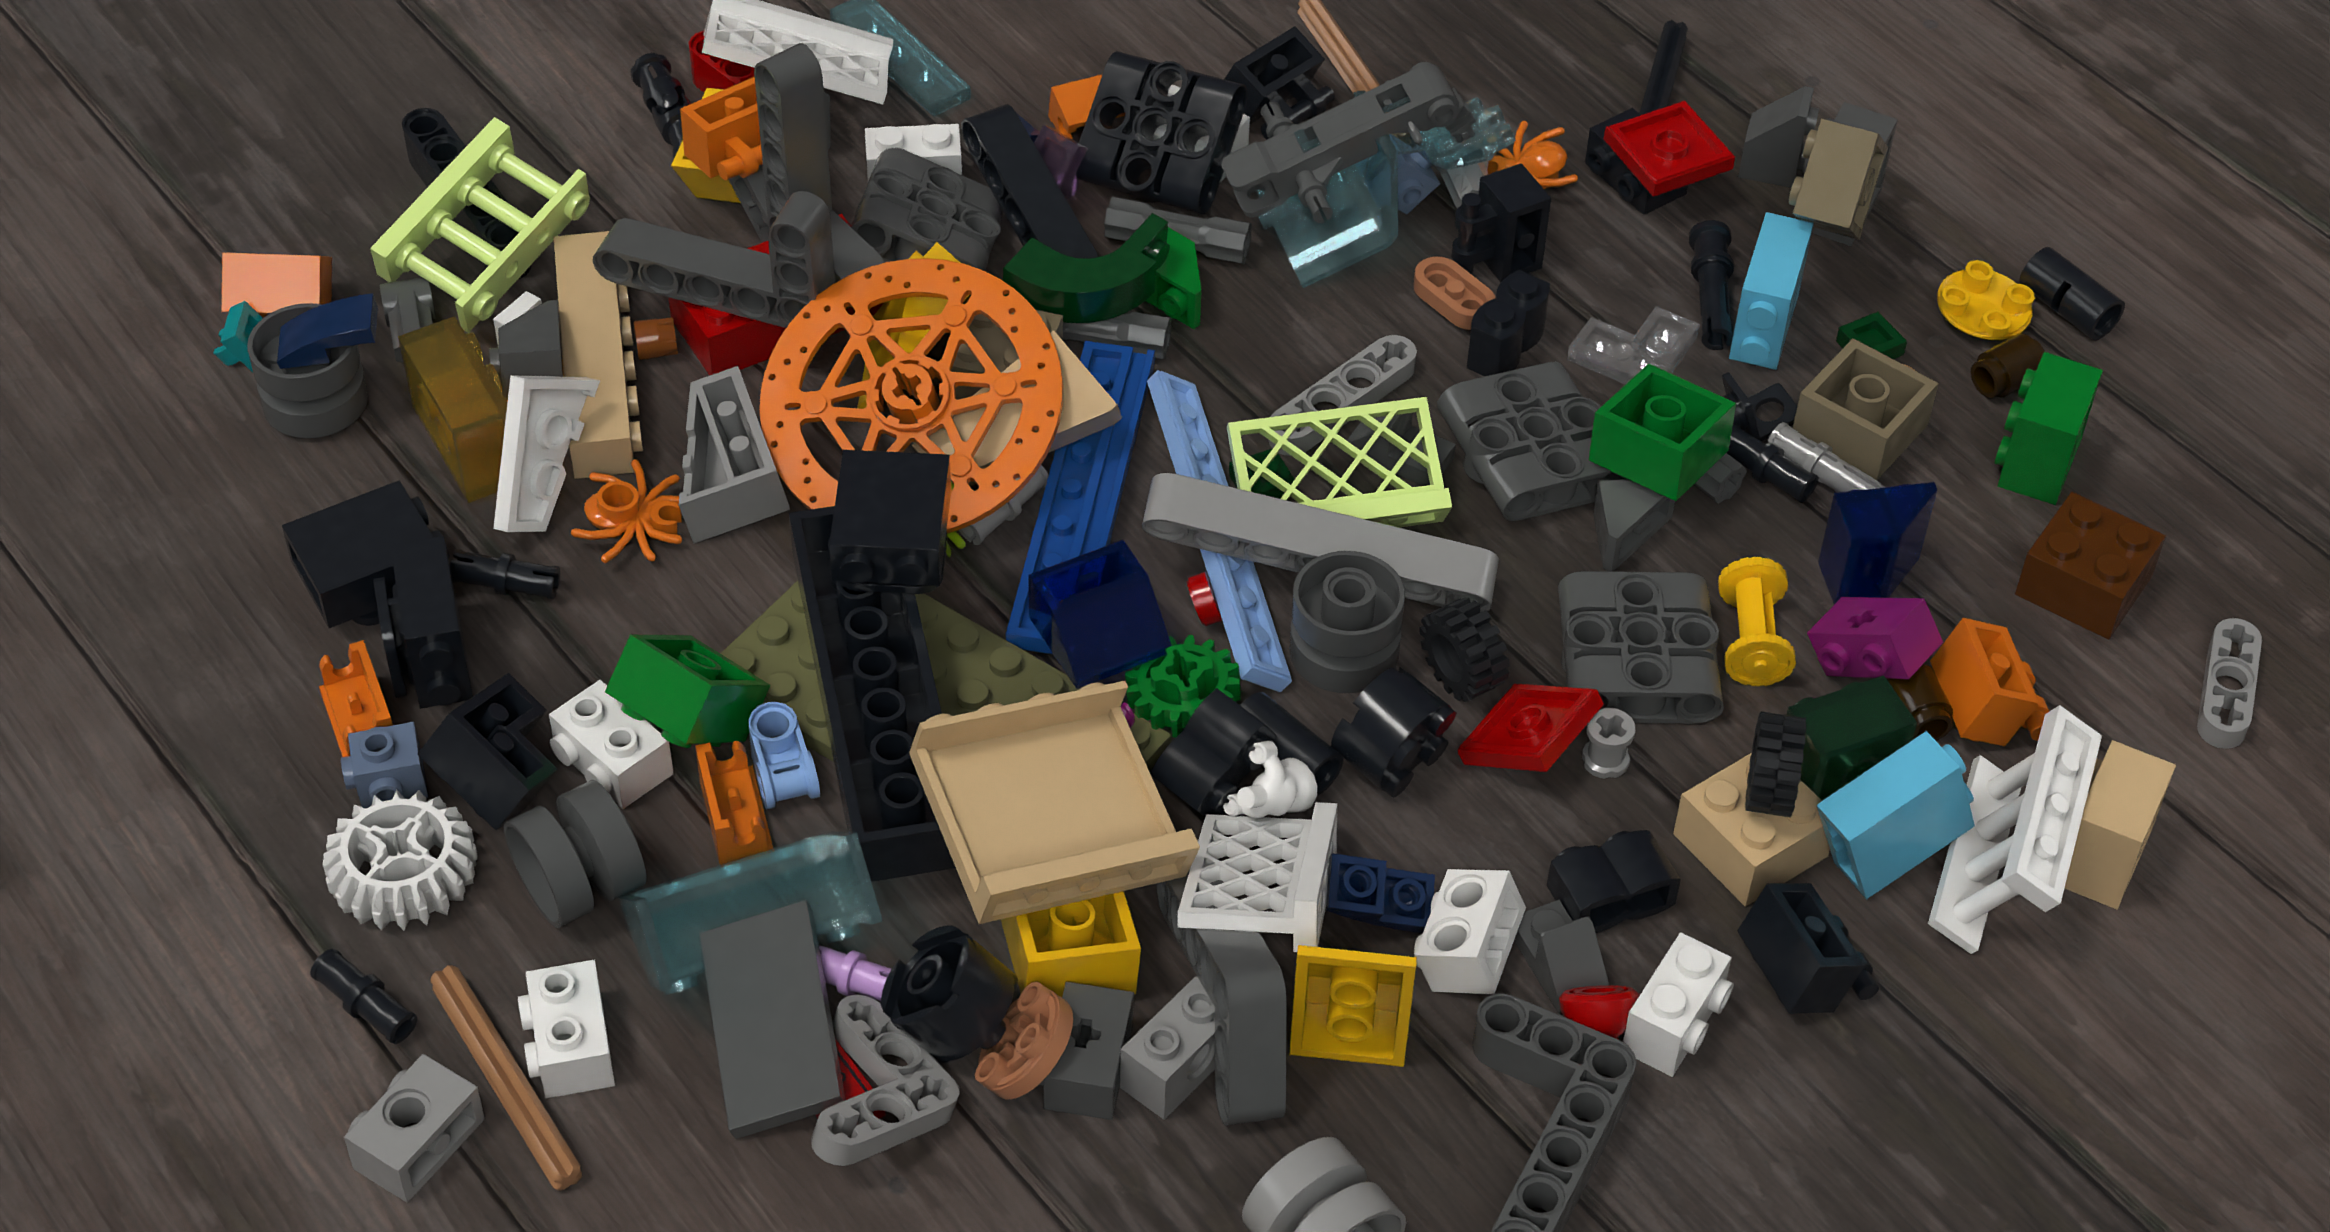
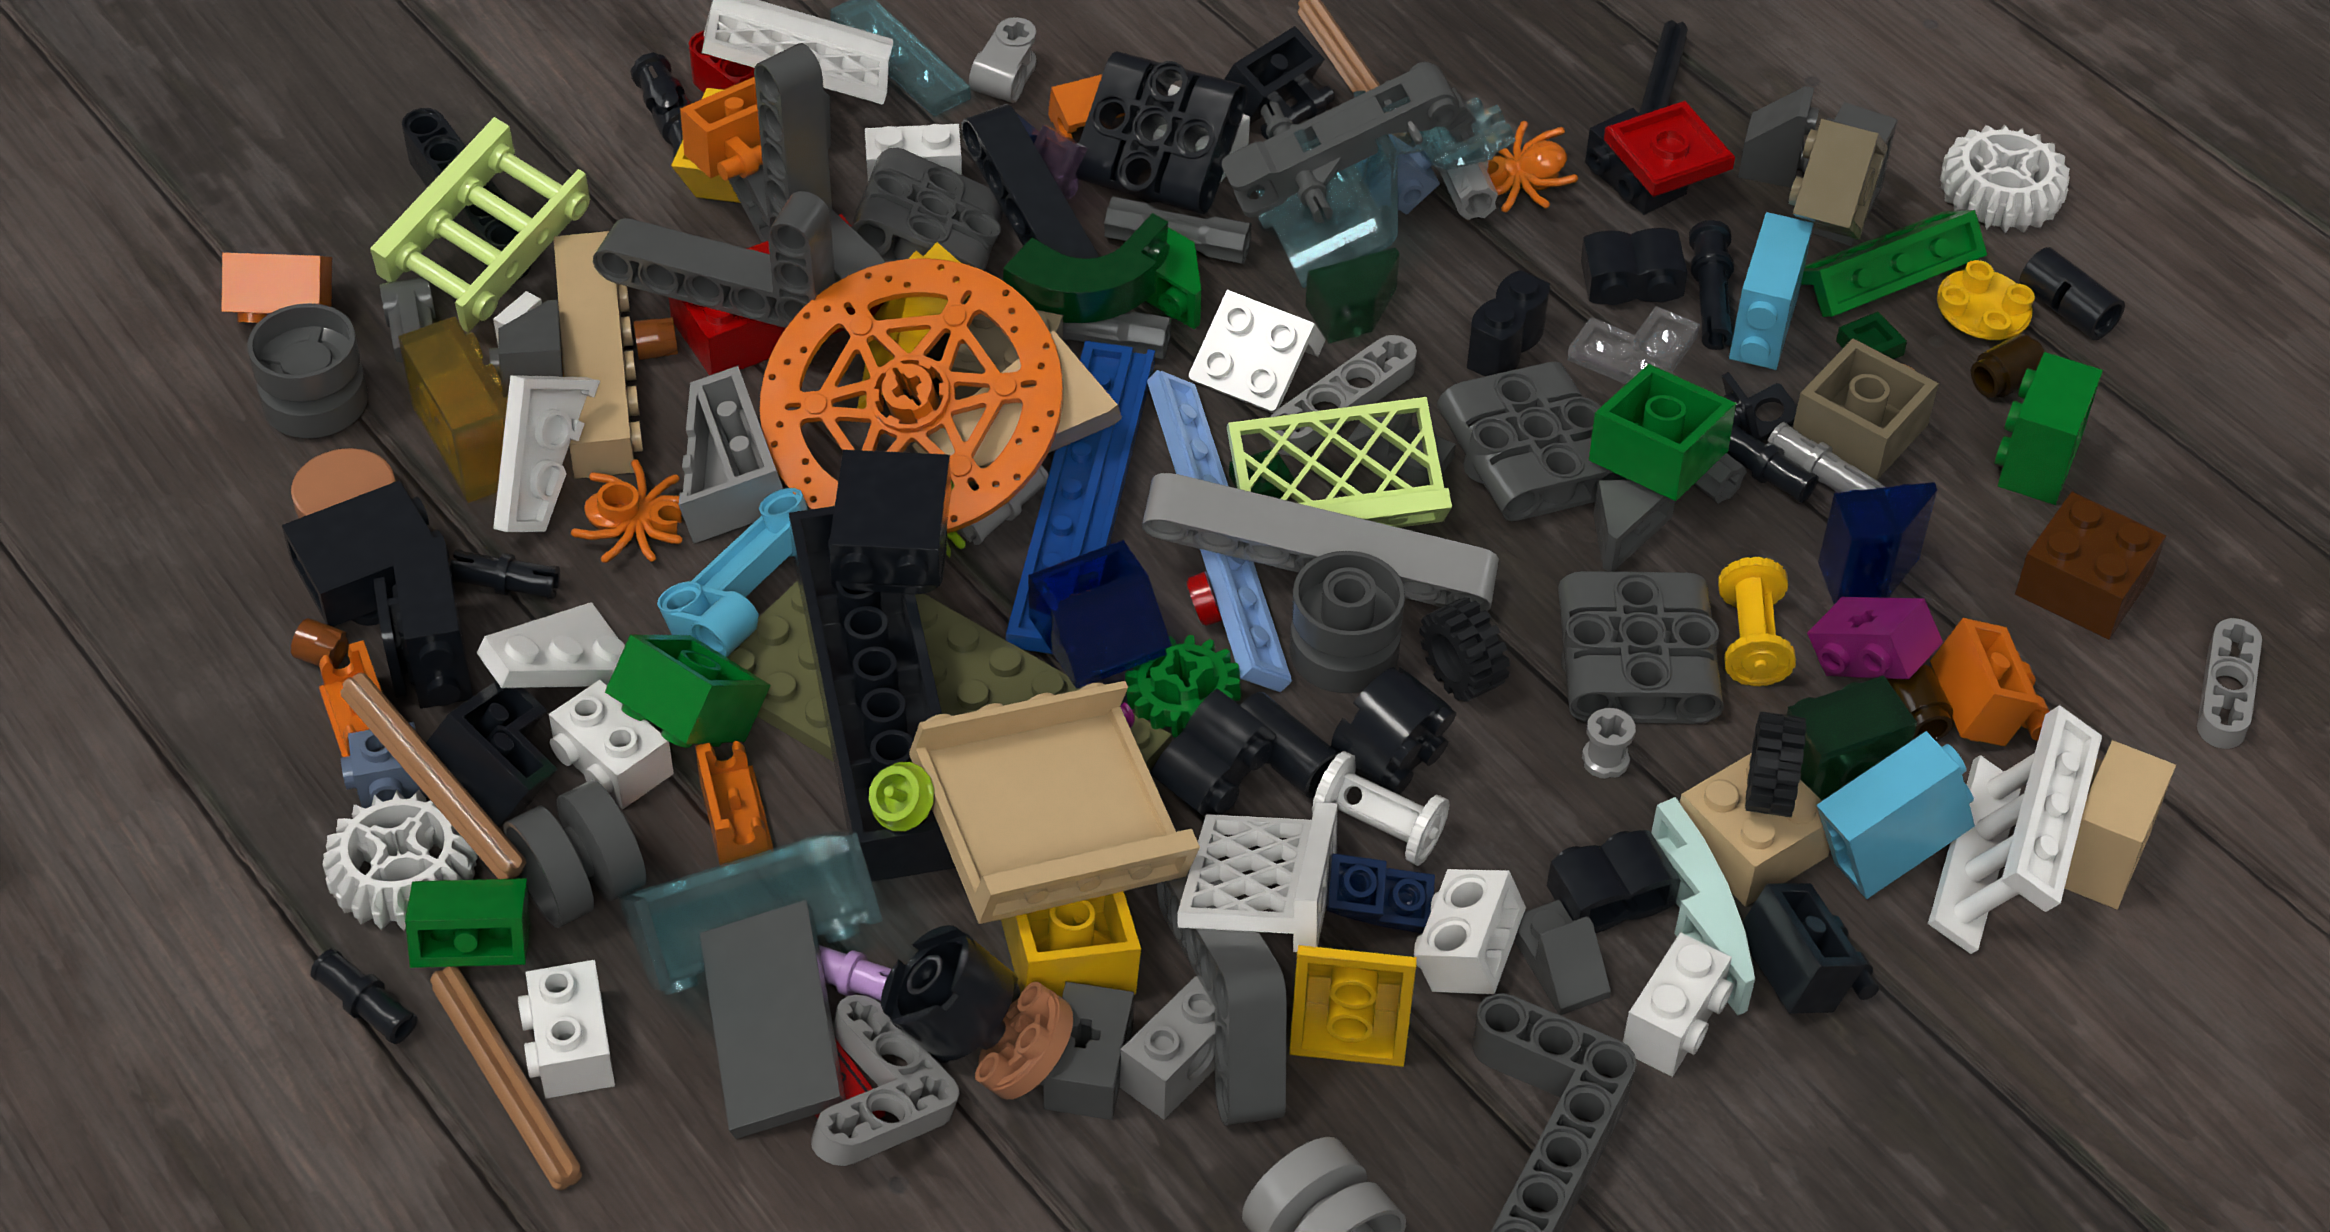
(235, 335): teal tile -> none
(317, 639): none -> dark orange hose
(337, 478): none -> nougat tile
(339, 323): dark blue slope -> none
(407, 1157): light grey brick -> none
(433, 777): none -> medium nougat axle
(468, 923): none -> green brick
(554, 651): none -> white wing
(715, 601): none -> medium azure piece
(783, 762): light blue piece -> none
(901, 796): none -> lime hat
(1005, 61): none -> light grey piece
(1254, 351): none -> white bracket
(1280, 789): white piece -> none
(1352, 294): none -> clear green slope
(1384, 809): none -> white hose
(1450, 290): nougat plate -> none
(1503, 224): black brick -> none
(1530, 727): red tile -> none
(1599, 1007): red brick -> none
(1633, 266): none -> black brick
(1705, 897): none -> light aqua slope
(1895, 261): none -> green fence
(2005, 178): none -> white gear

